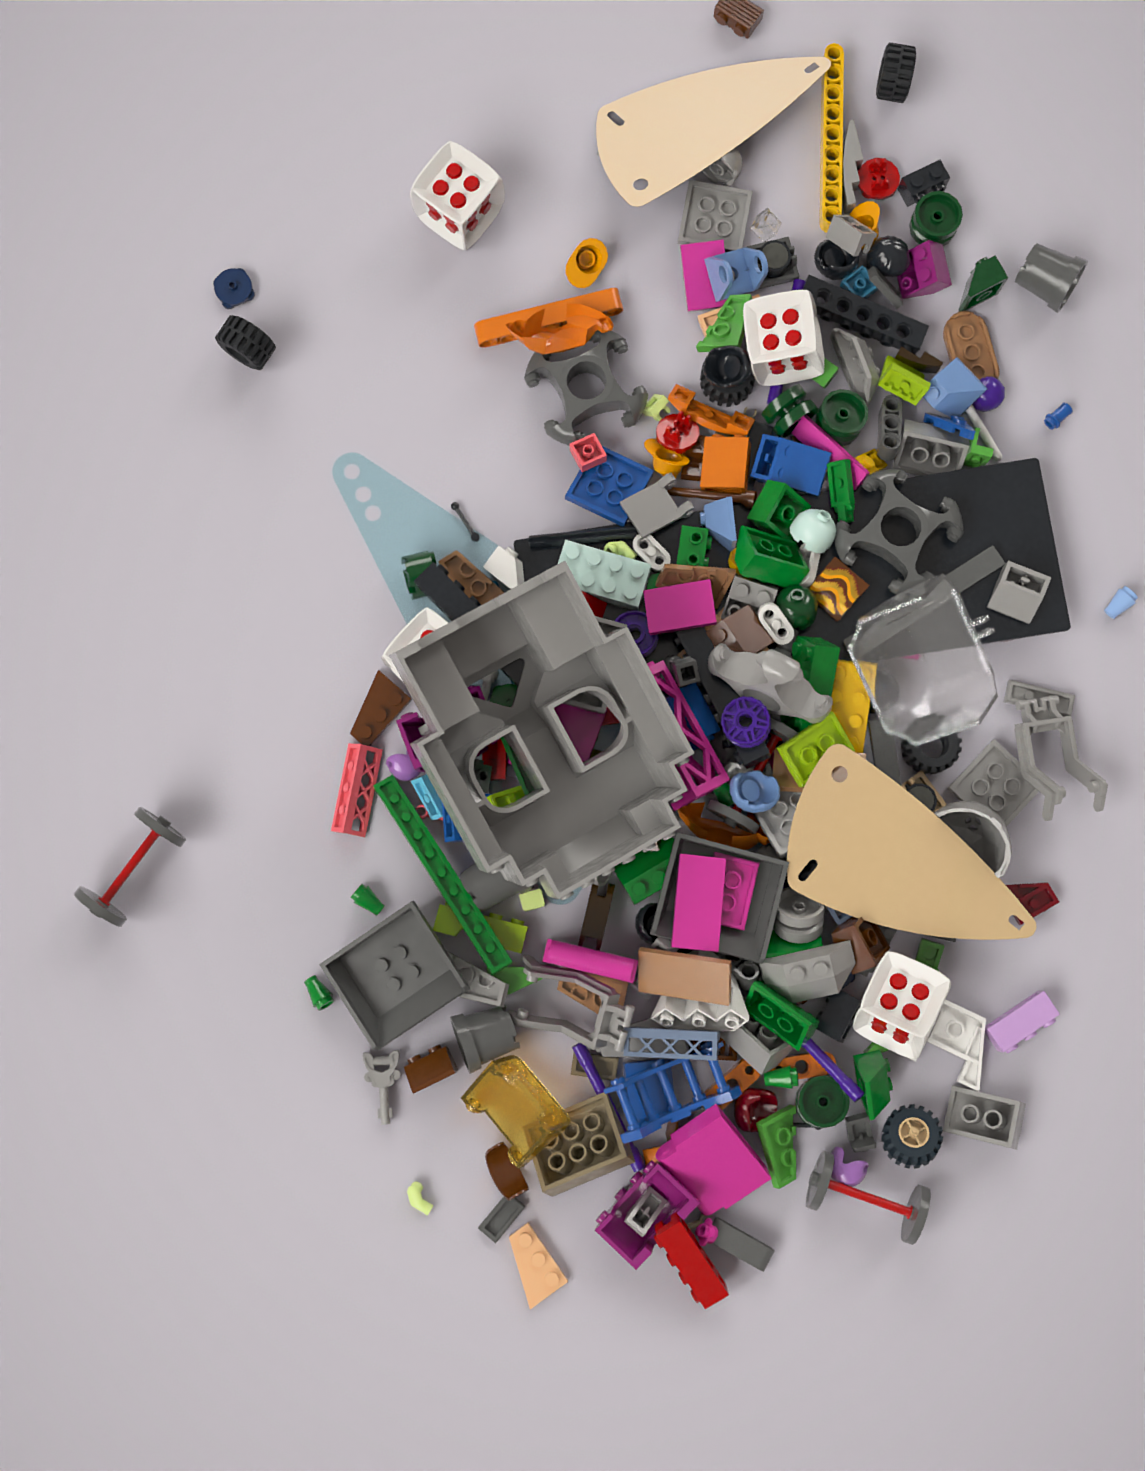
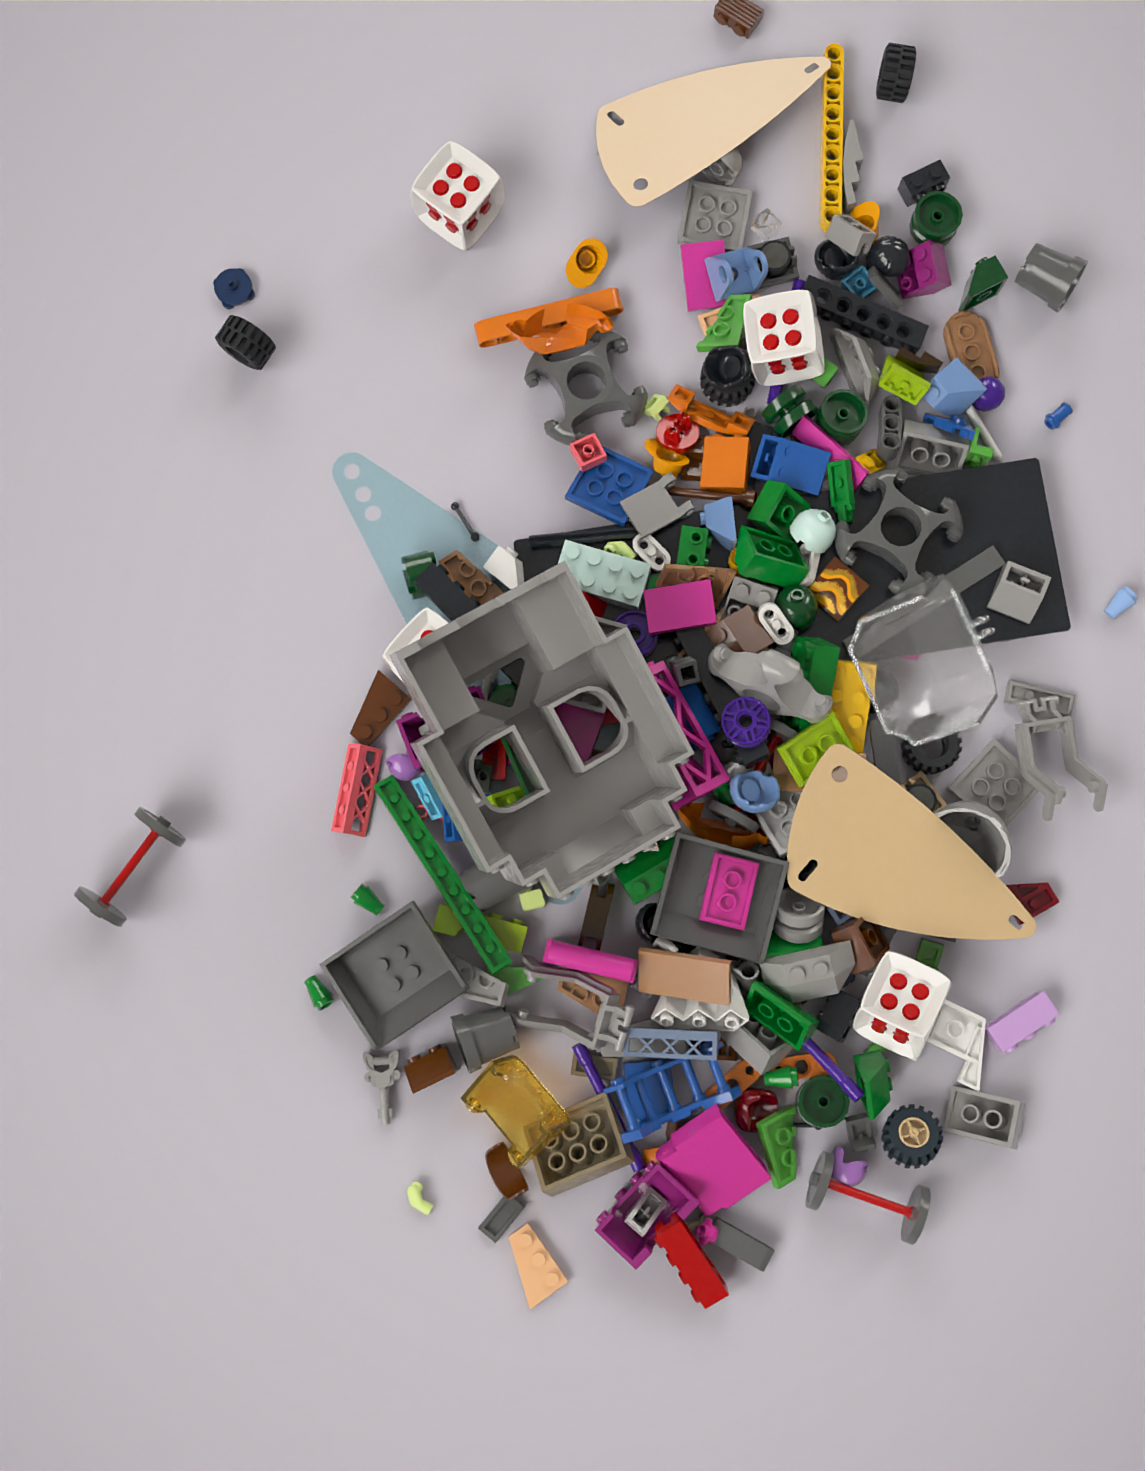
(698, 903): dark pink tile -> none
(878, 188): red plate -> none

